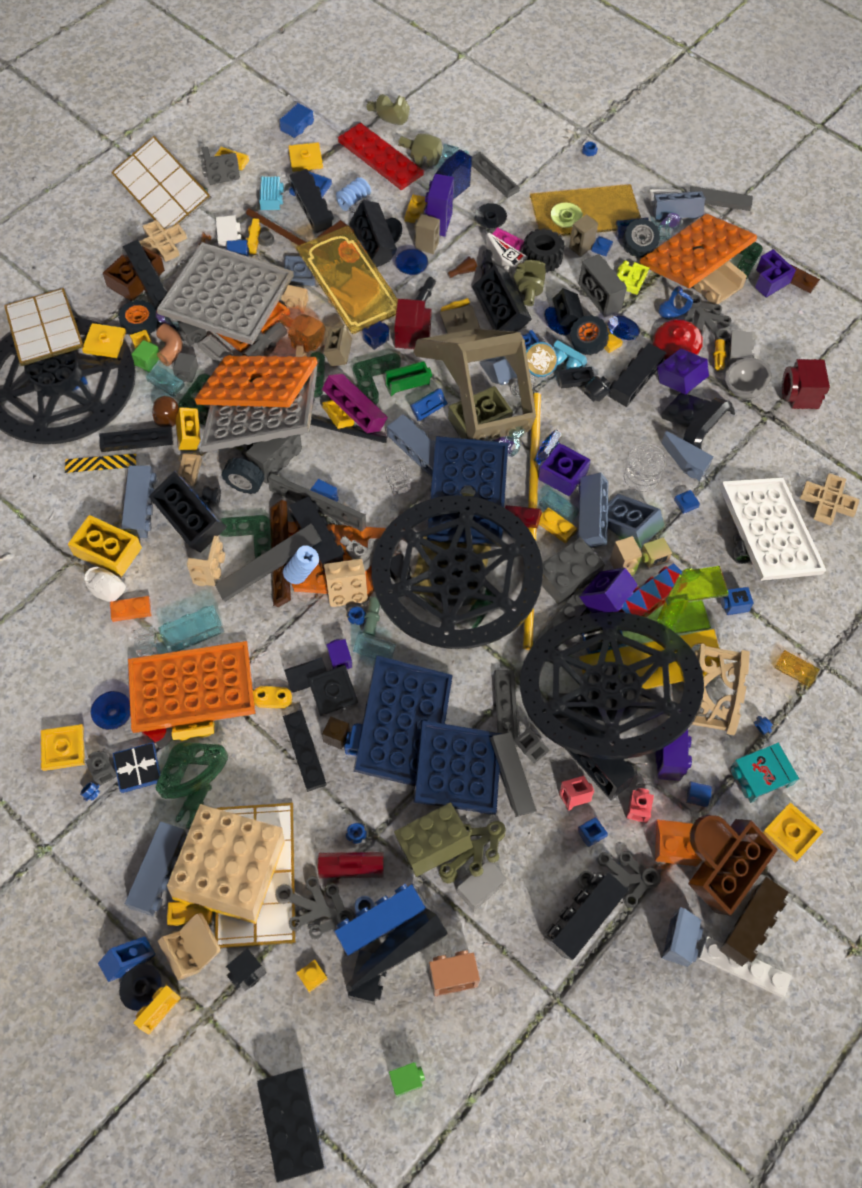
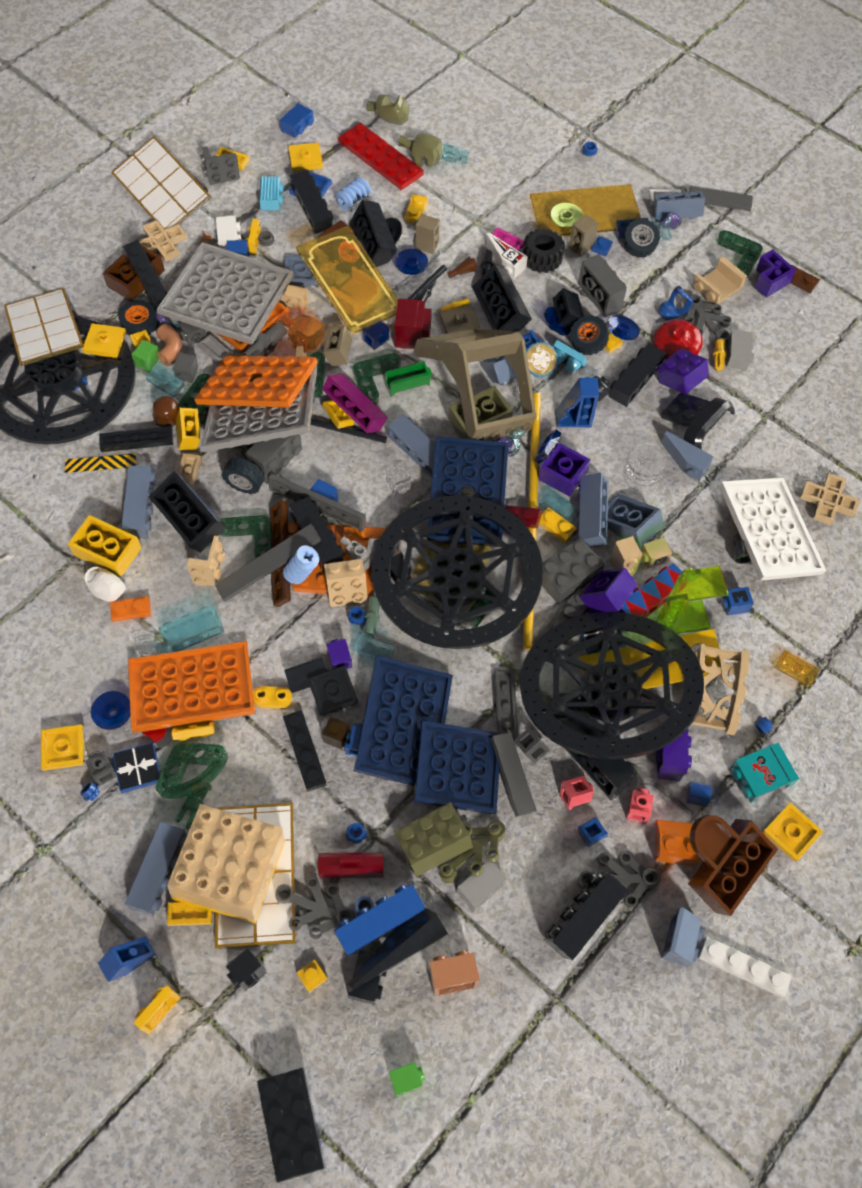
(133, 982): black dish -> none
(190, 947): tan bracket -> none
(211, 495): black wheel -> none
(275, 227): reddish brown tile -> none
(428, 282): none -> black bar
(428, 404): blue plate -> none
(440, 201): dark purple brick -> none
(459, 167): clear blue brick -> none
(491, 215): black dish -> none
(494, 175): dark grey tile -> none
(530, 279): olive piece -> none
(575, 377): black plate -> none
(579, 404): none -> blue wedge
(635, 278): neon yellow plate -> none
(686, 501): blue plate -> none
(688, 266): orange plate -> none
(748, 377): light grey cylinder -> none
(754, 921): dark brown brick -> none
(805, 383): dark red piece -> none

